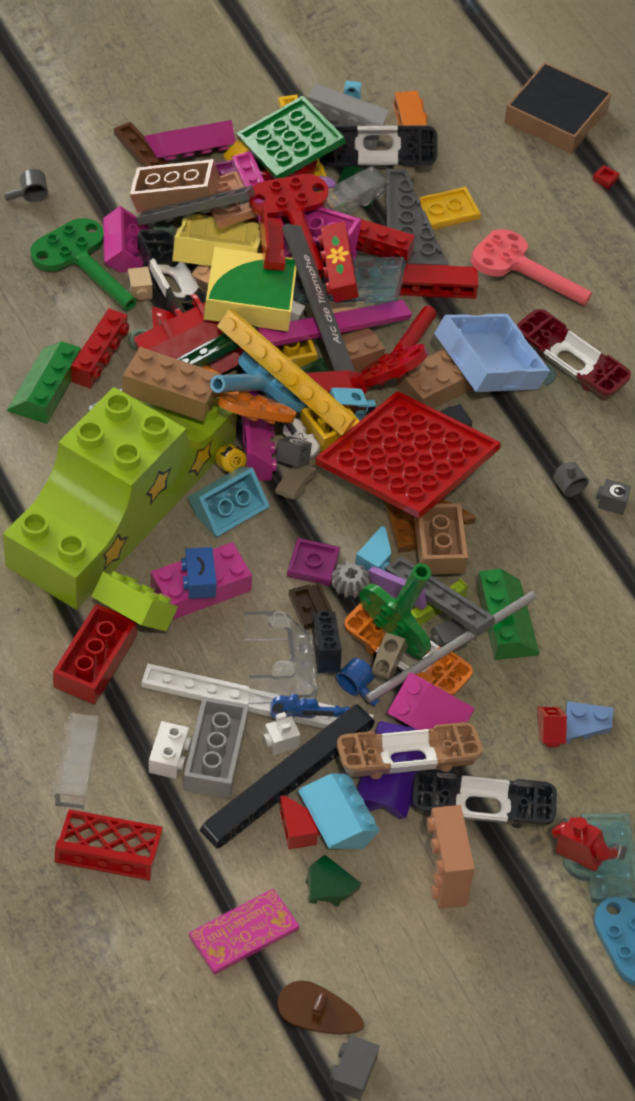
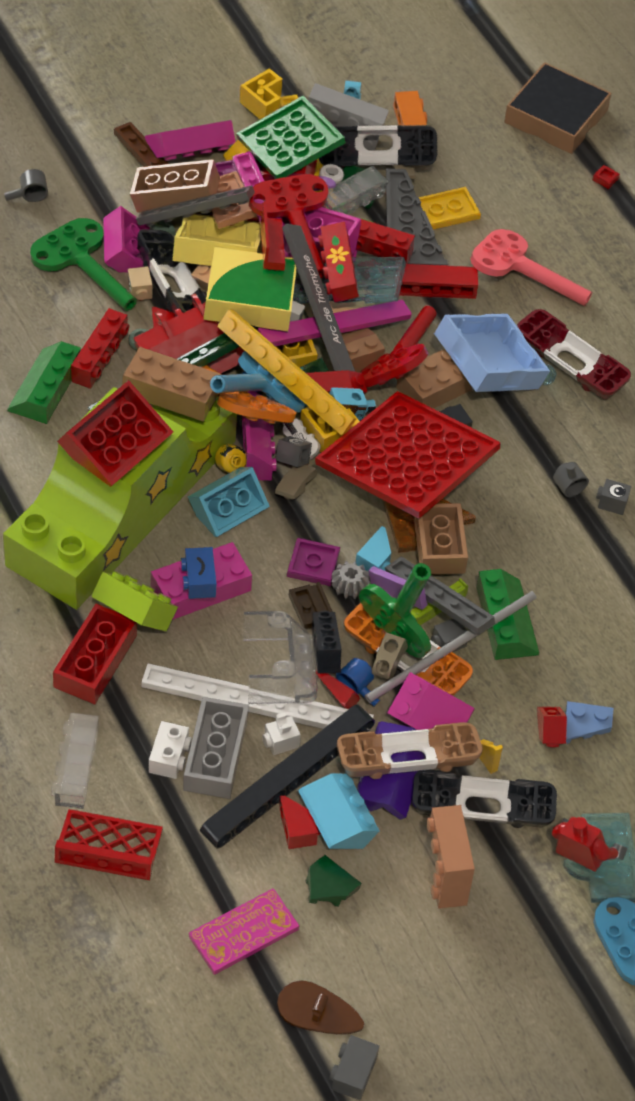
(116, 435): none -> red slope
(262, 93): none -> yellow brick
(302, 708): blue piece -> none
(332, 169): none -> white piece
(344, 694): none -> red slope
(490, 755): none -> yellow tile

